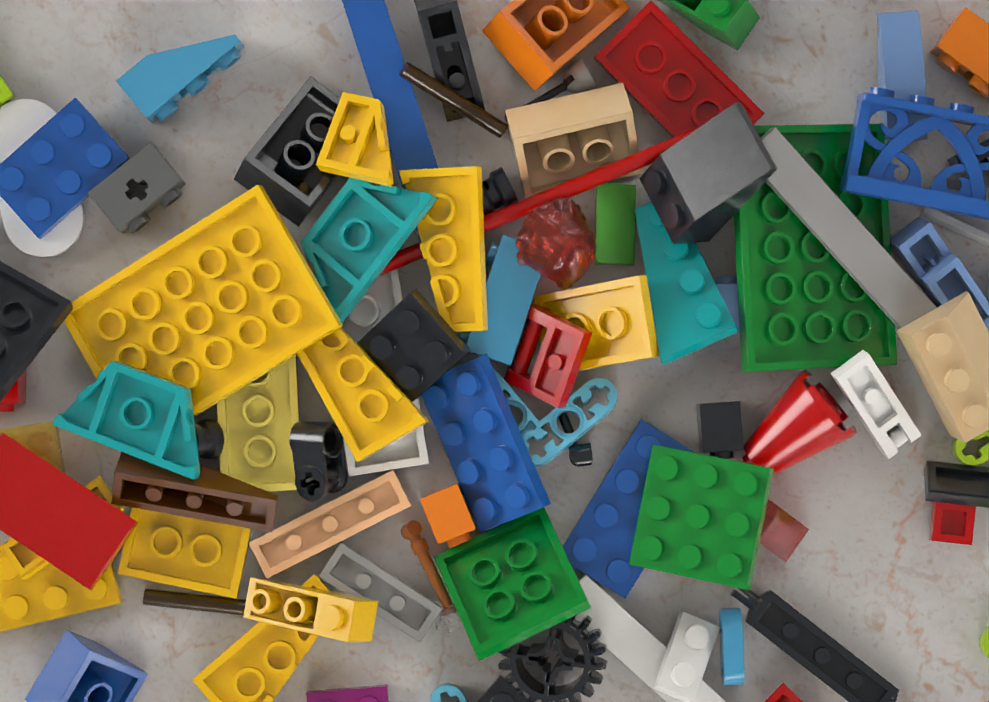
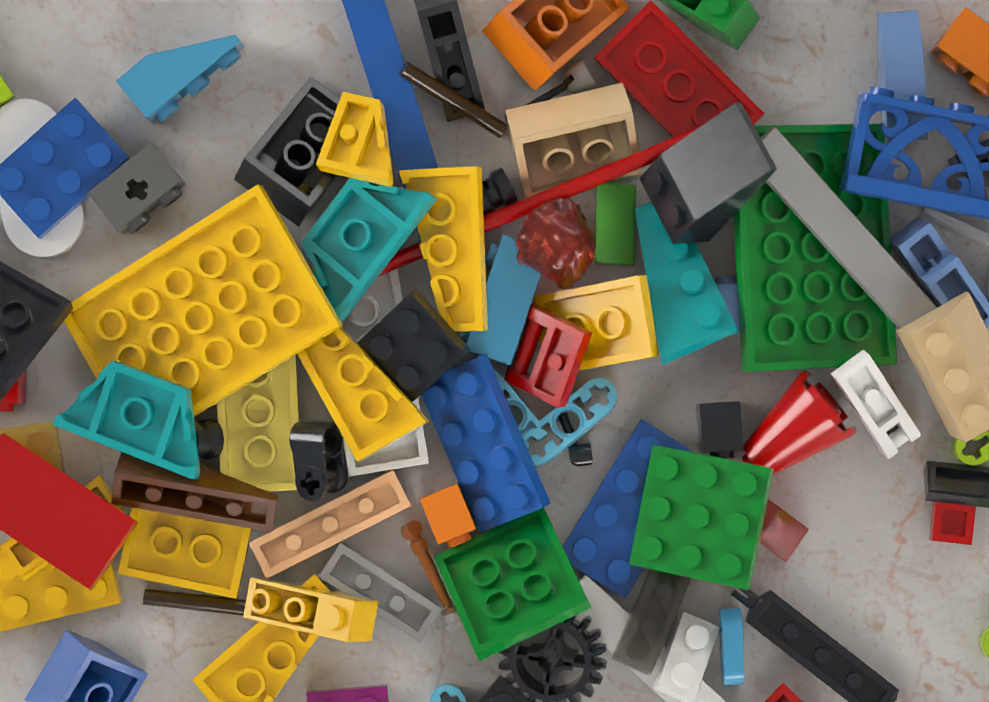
(650, 620): none -> clear smoke plate

